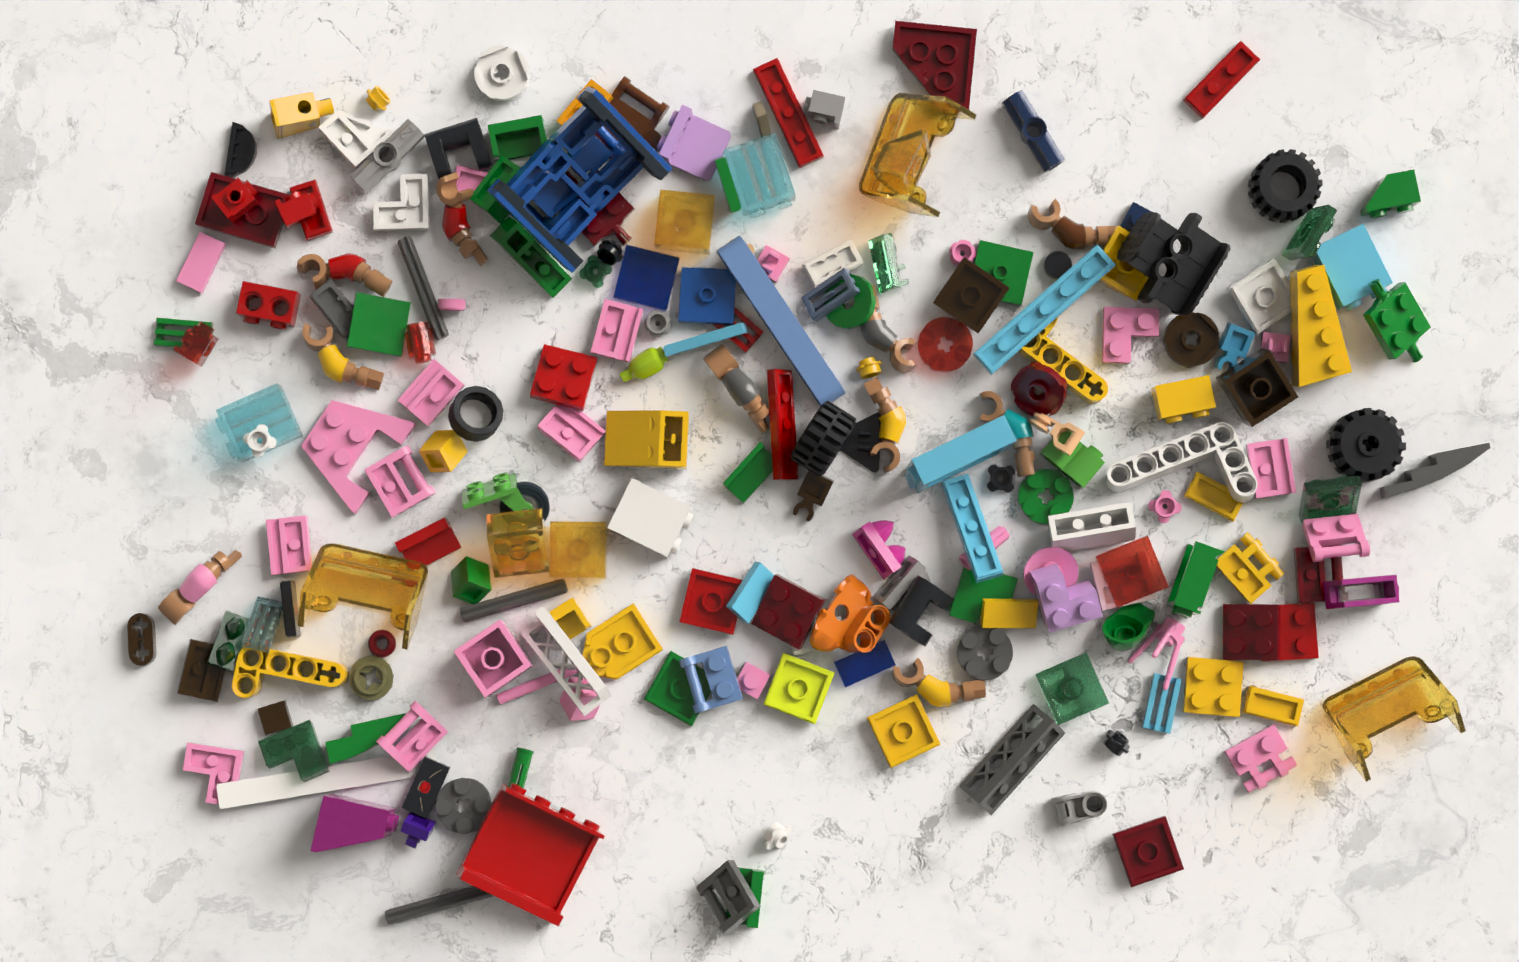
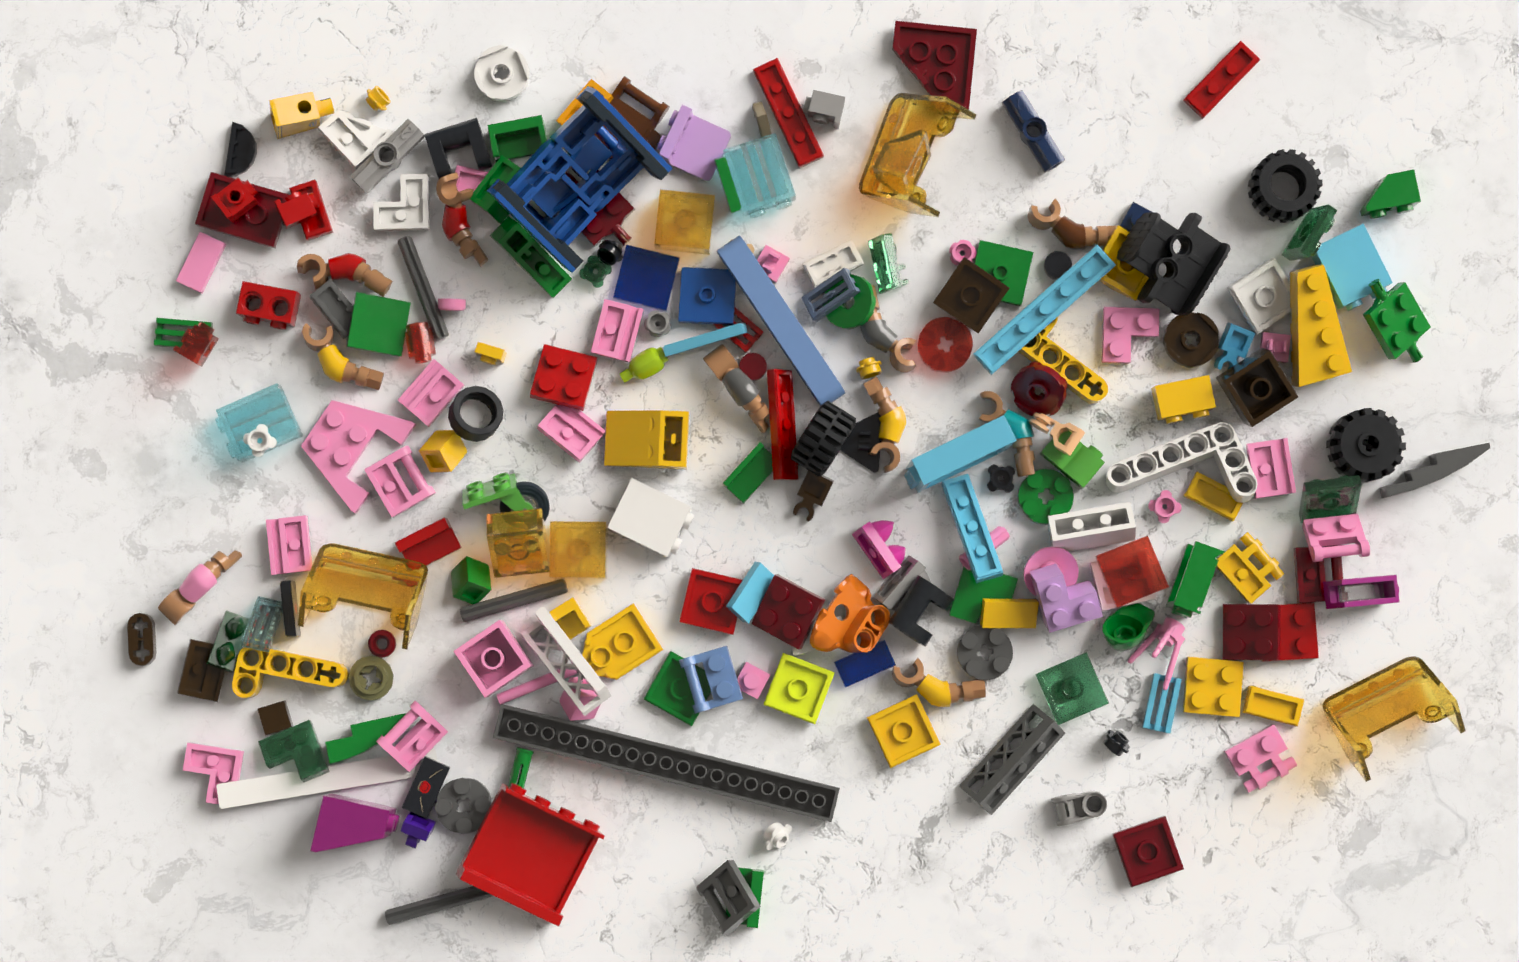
(490, 354): none -> yellow plate
(666, 762): none -> dark grey piece
(753, 366): none -> dark red tile

